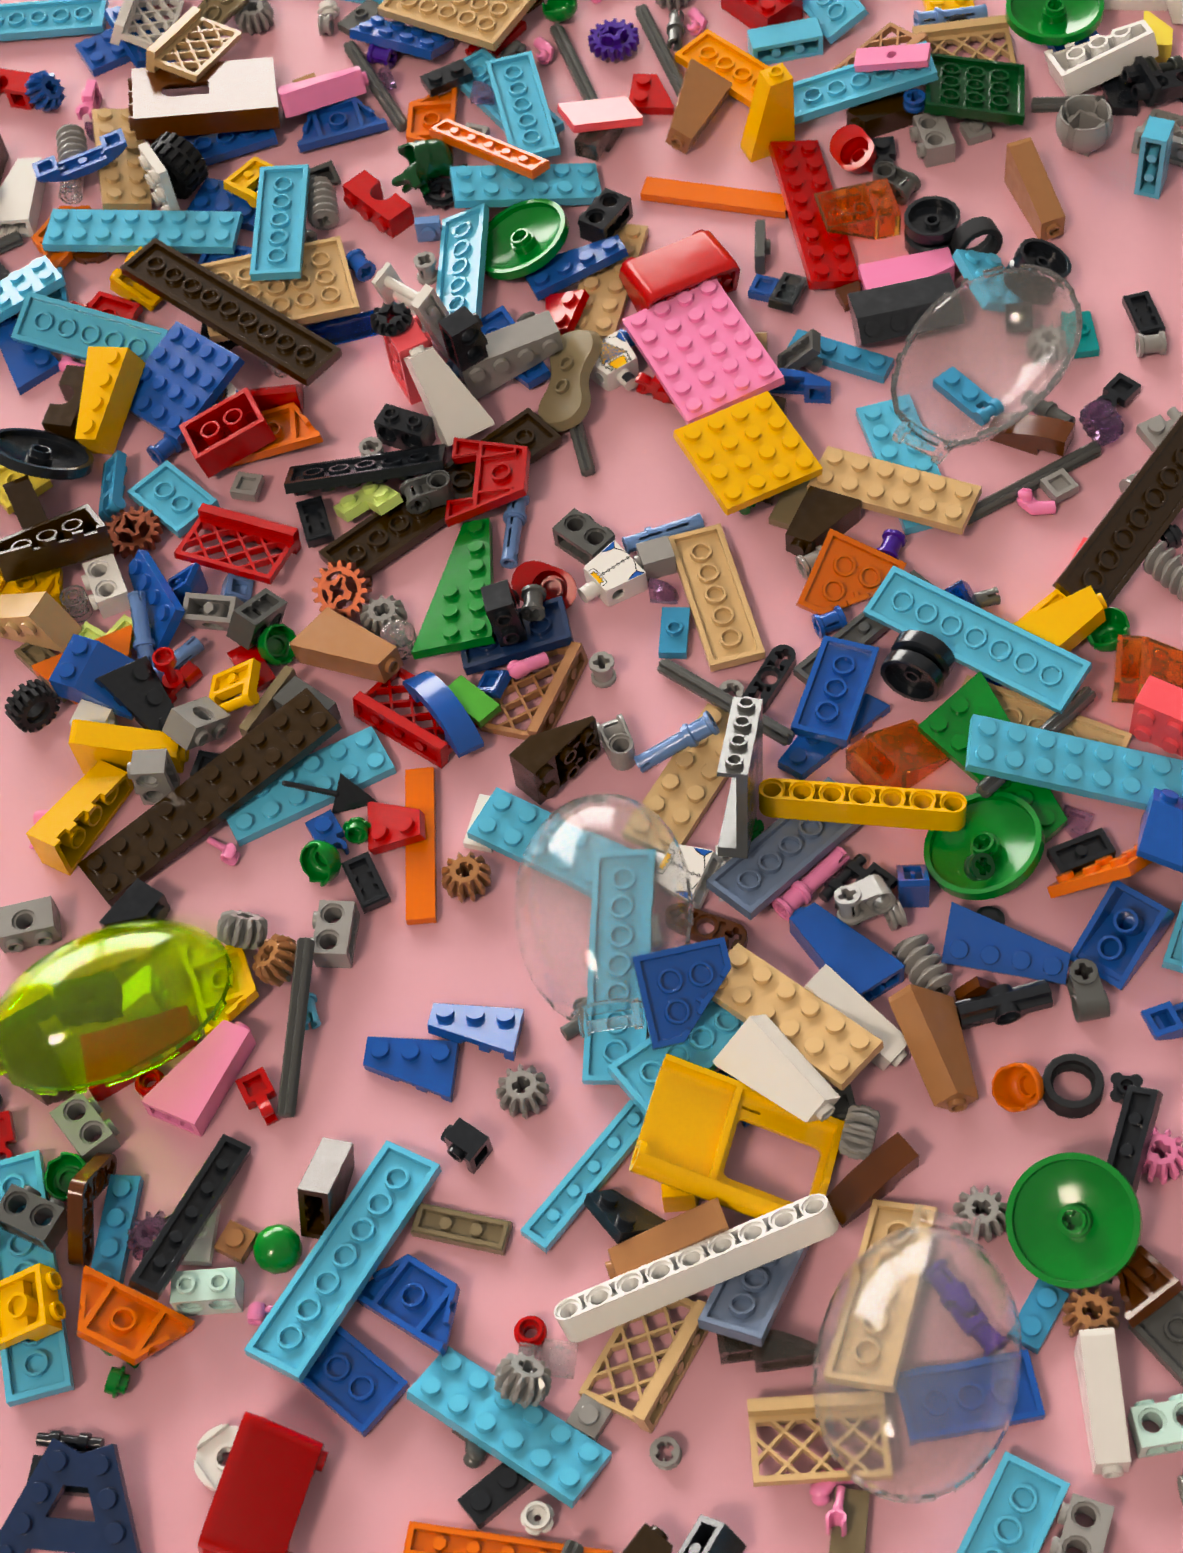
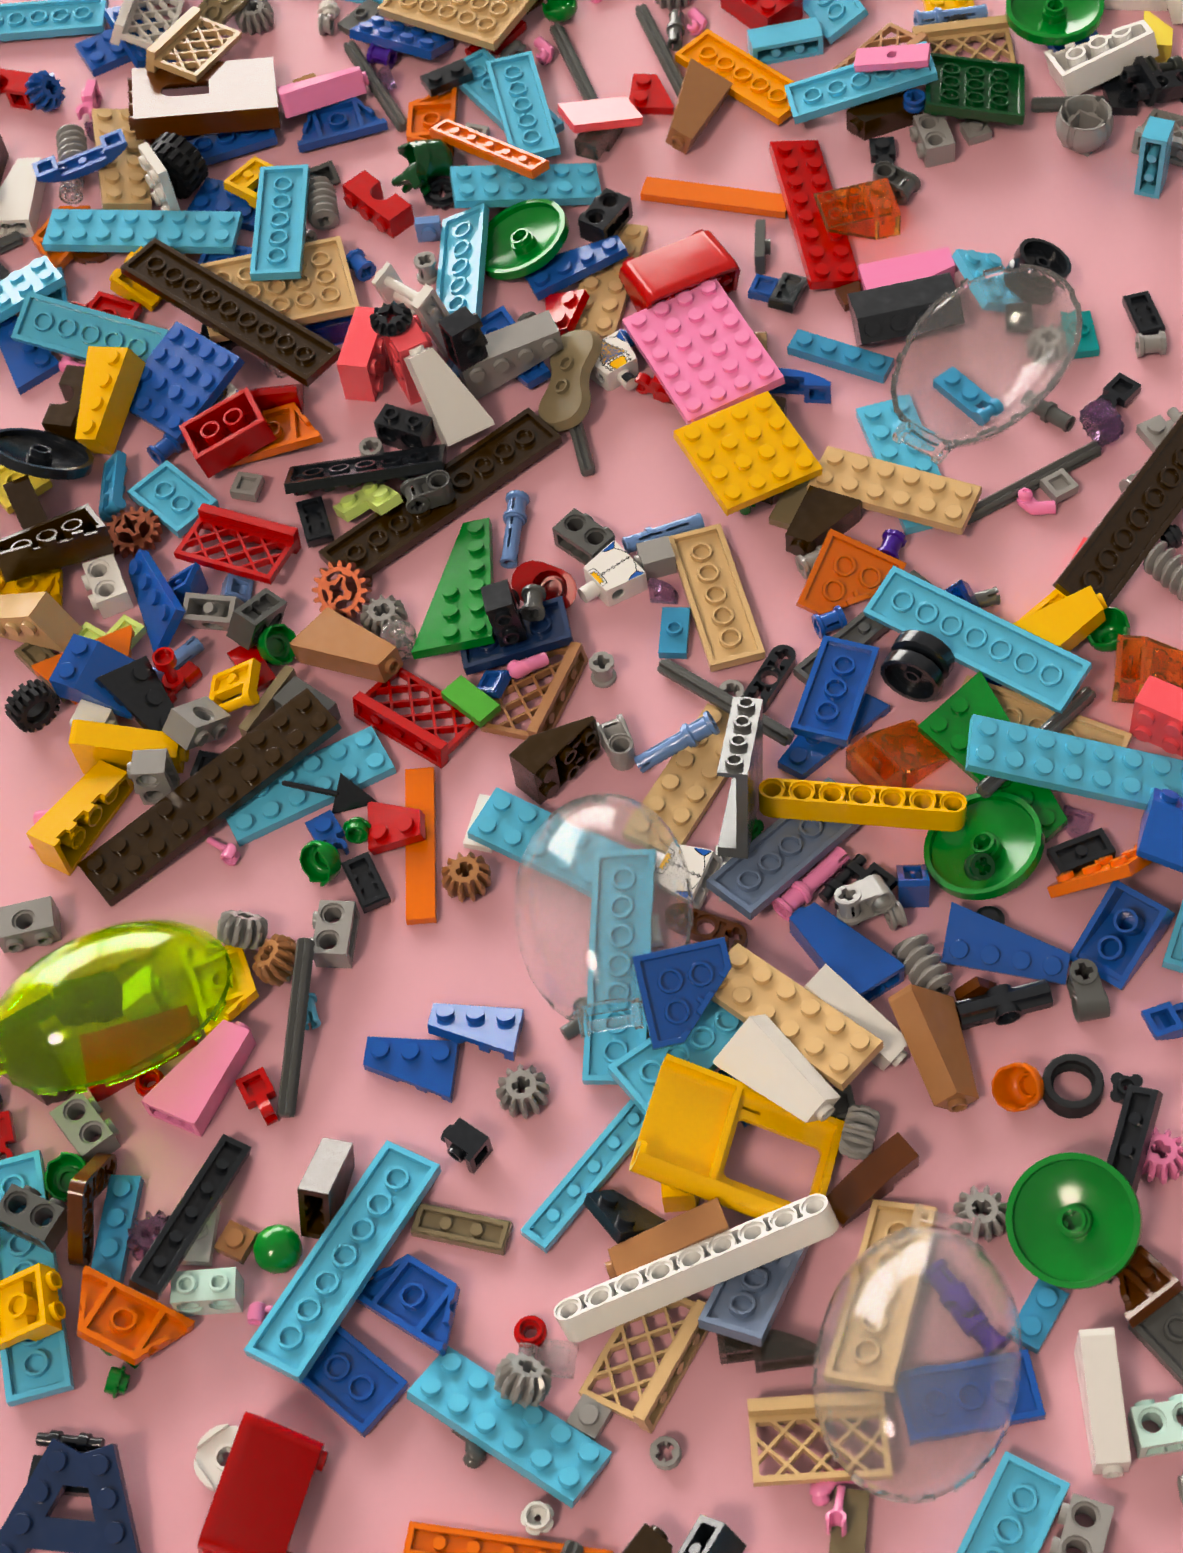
(76, 603): clear wheel -> none
(137, 903): black slope -> none
(143, 641): medium blue pin -> none
(362, 358): none -> coral brick
(446, 710): blue slope -> none
(481, 93): clear purple tile -> none
(493, 1494): black plate -> none
(498, 477): red wing -> none
(613, 40): dark purple gear -> none
(770, 113): yellow slope -> none
(802, 353): dark grey tile -> none
(853, 149): red piece -> none
(930, 224): black wheel -> none
(975, 228): black tyre -> none
(1033, 190): medium nougat slope -> none
(1039, 433): reddish brown slope -> none
(1094, 1303): medium nougat gear -> none

